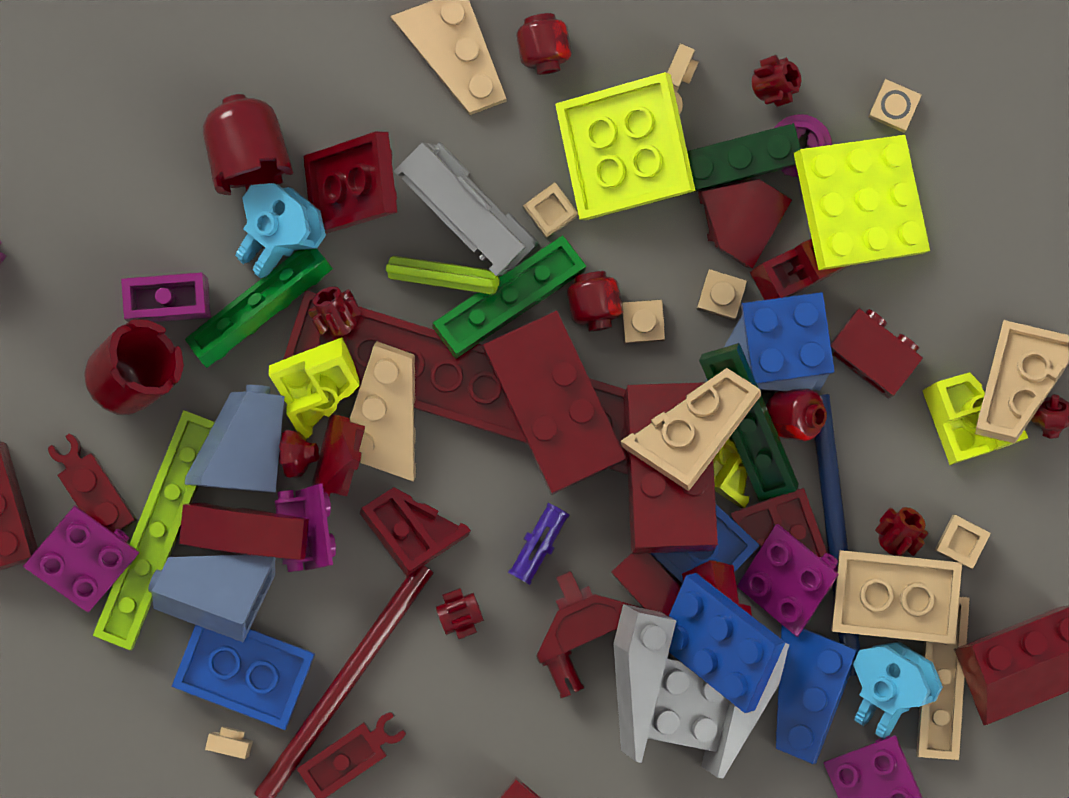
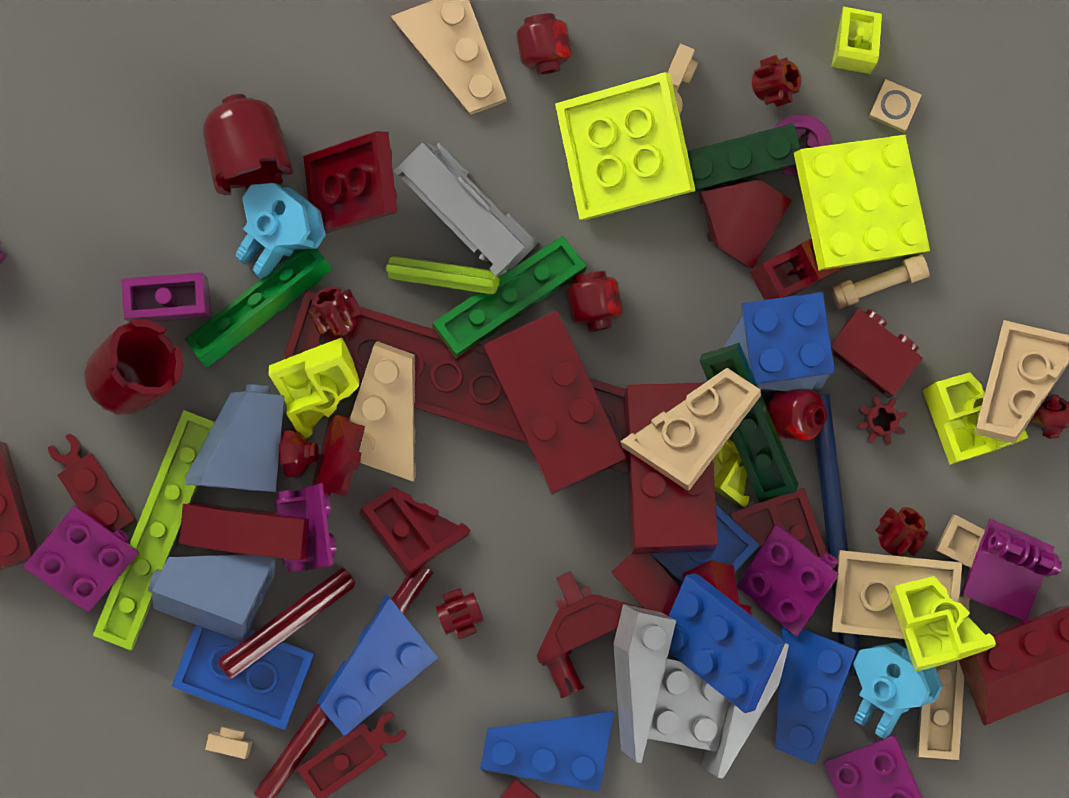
(286, 623): none -> dark red axle
(378, 667): none -> blue wing
(523, 567): dark purple pin -> none
(550, 210): tan tile -> none
(553, 751): none -> blue wing
(643, 321): tan plate -> none
(721, 294): tan plate -> none
(857, 41): none -> neon yellow slope
(885, 410): none -> dark red gear
(912, 270): none -> tan bar
(935, 625): none -> neon yellow slope
(1009, 570): none -> magenta hinge

